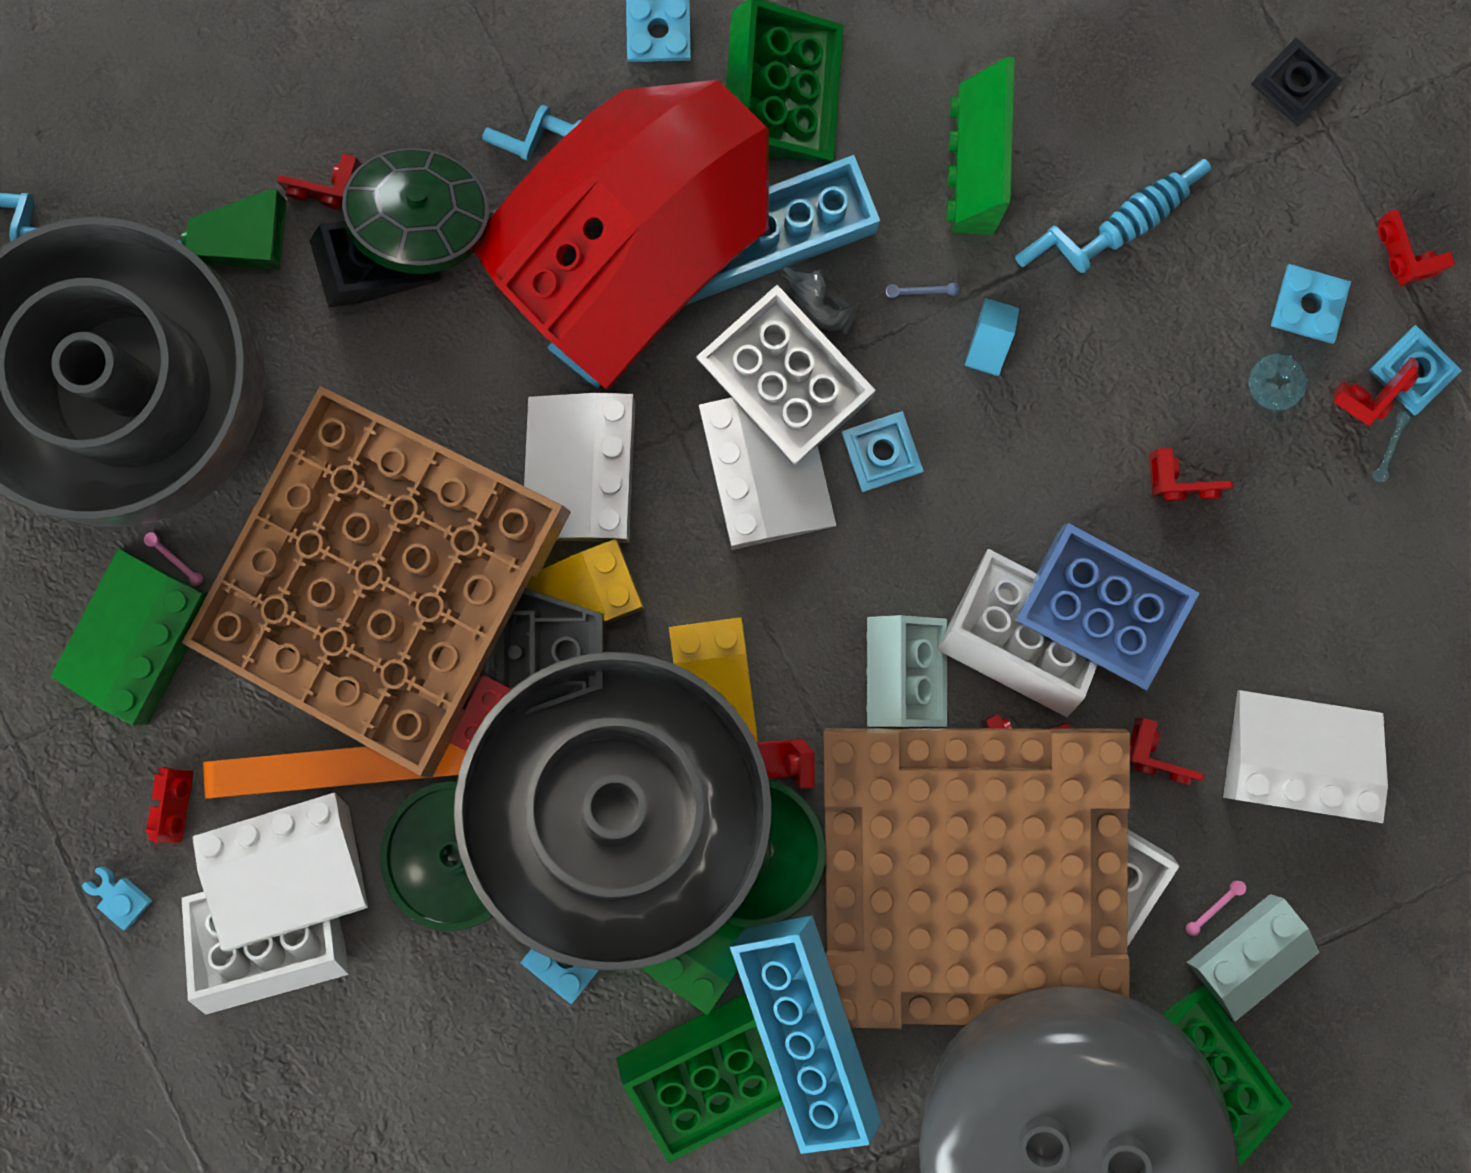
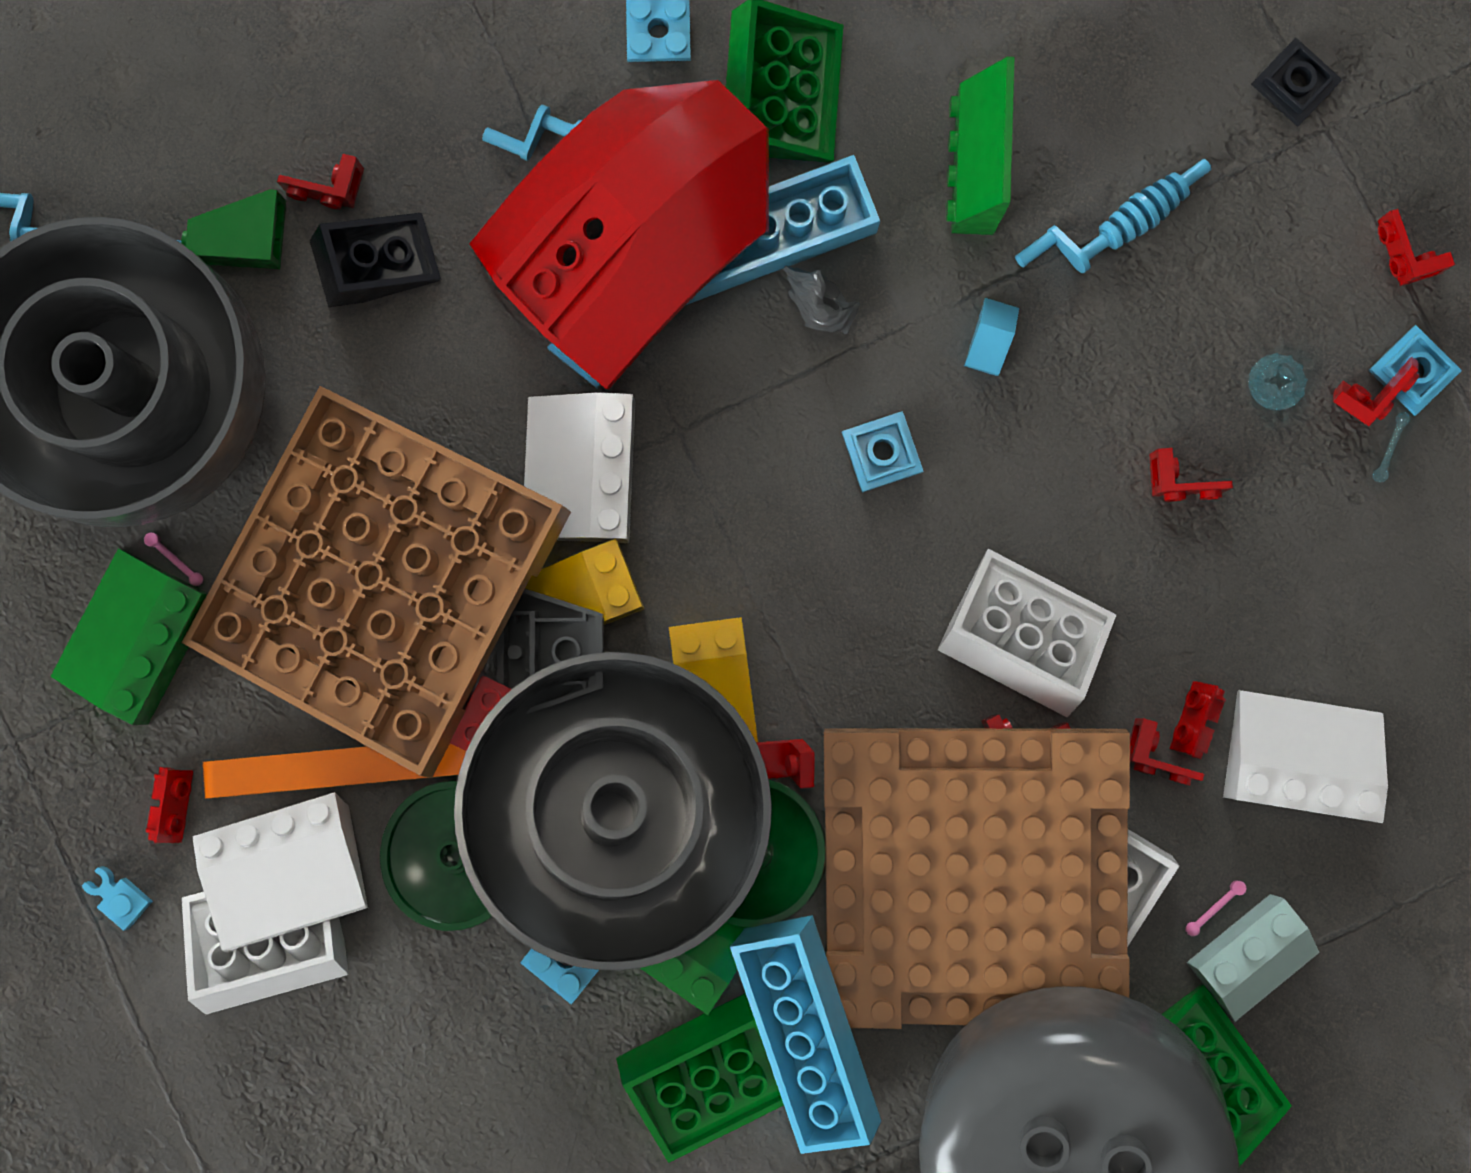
(415, 210): dark green dish -> none
(757, 484): white slope -> none
(786, 375): white slope -> none
(893, 291): sand blue hinge -> none
(906, 672): light aqua slope -> none
(1106, 605): medium blue slope -> none
(1201, 704): none -> red hinge
(1327, 292): medium azure piece -> none

